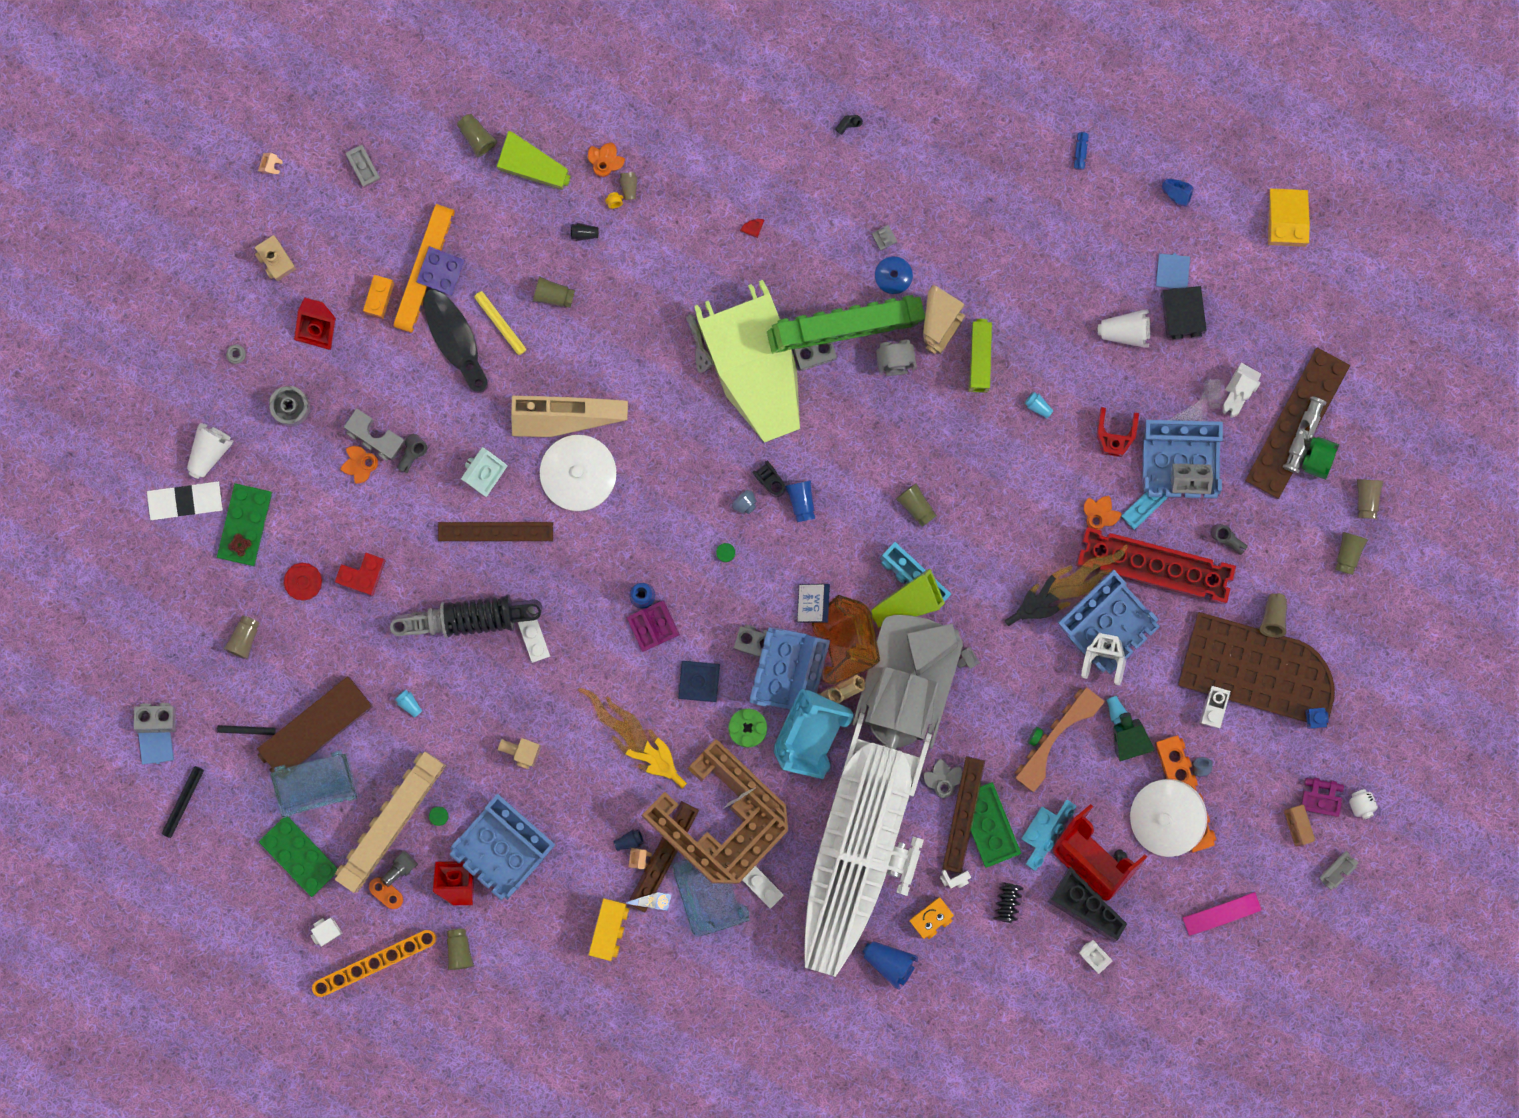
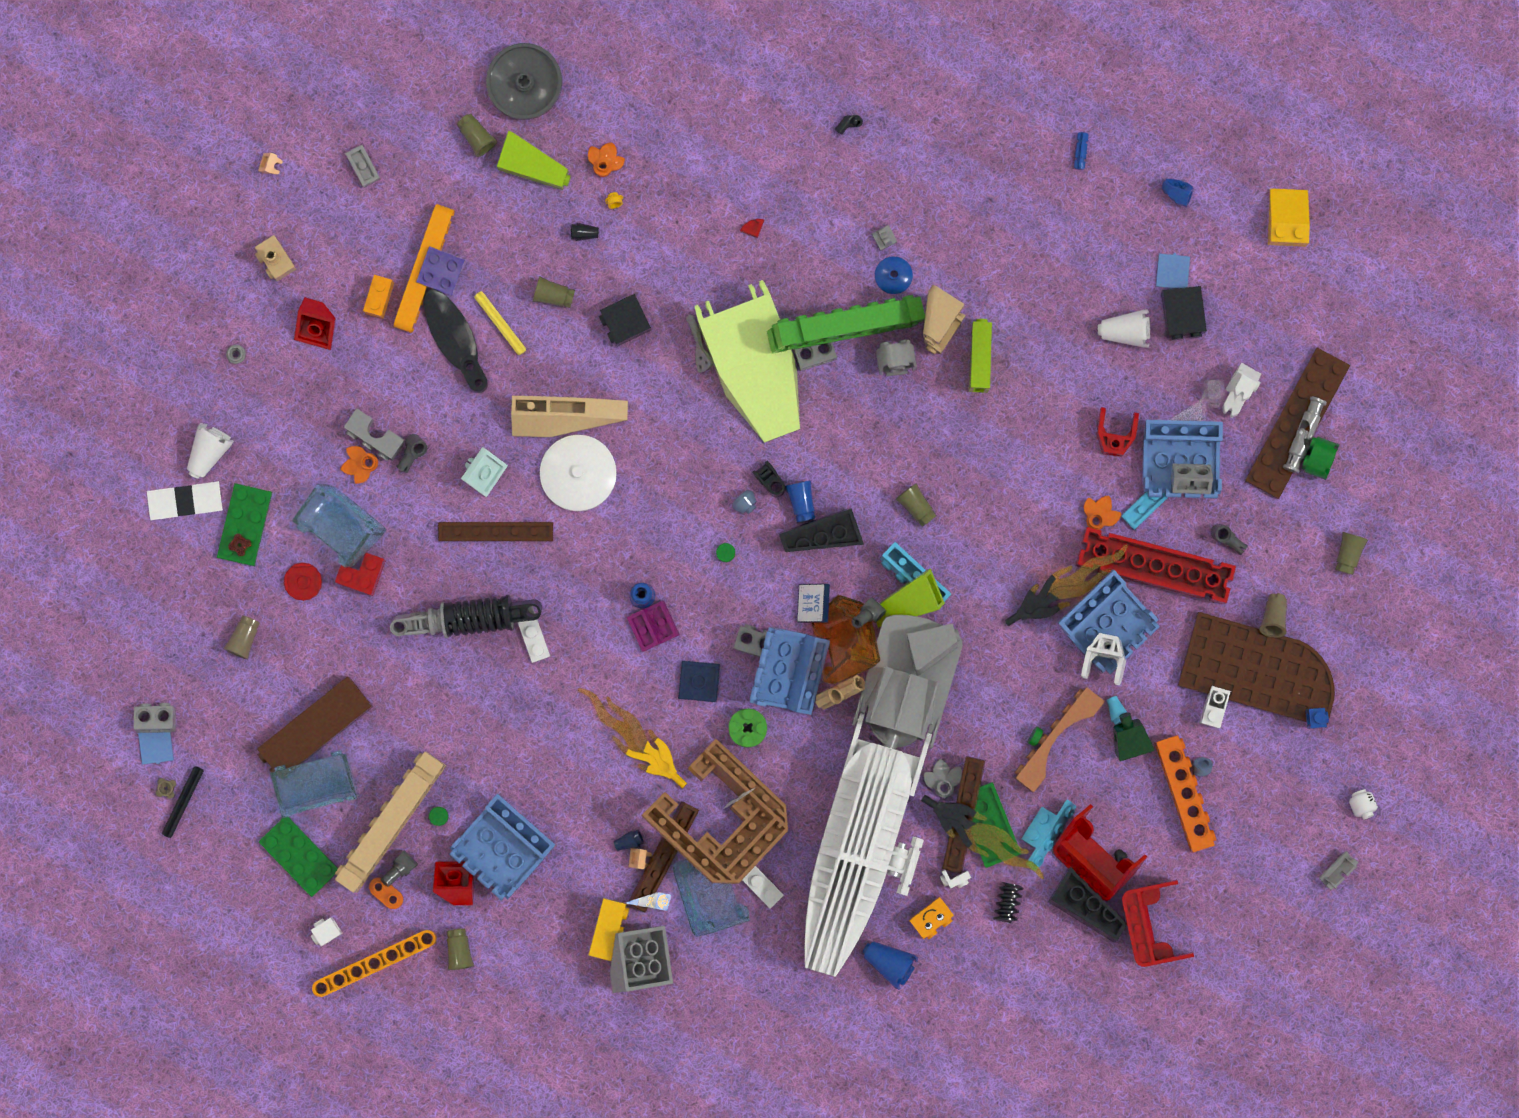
(164, 783): none -> dark tan plate
(246, 730): black bar -> none
(293, 396): light grey brick -> none
(339, 523): none -> clear light blue windscreen
(408, 703): medium azure cone -> none
(524, 81): none -> dark grey dish
(525, 752): tan brick -> none
(624, 320): none -> black brick
(629, 184): dark tan cone -> none
(640, 960): none -> light grey slope
(809, 734): medium azure windscreen -> none
(826, 532): none -> black wedge
(869, 612): none -> dark grey pin
(969, 658): light grey tile -> none
(971, 832): none -> piece
(1039, 405): medium azure cone -> none
(1095, 956): white bracket -> none
(1140, 930): none -> red windscreen
(1168, 817): white dish -> none
(1222, 914): dark pink slope -> none
(1299, 825): medium nougat slope -> none
(1322, 803): magenta plate -> none
(1368, 498): dark tan plant -> none

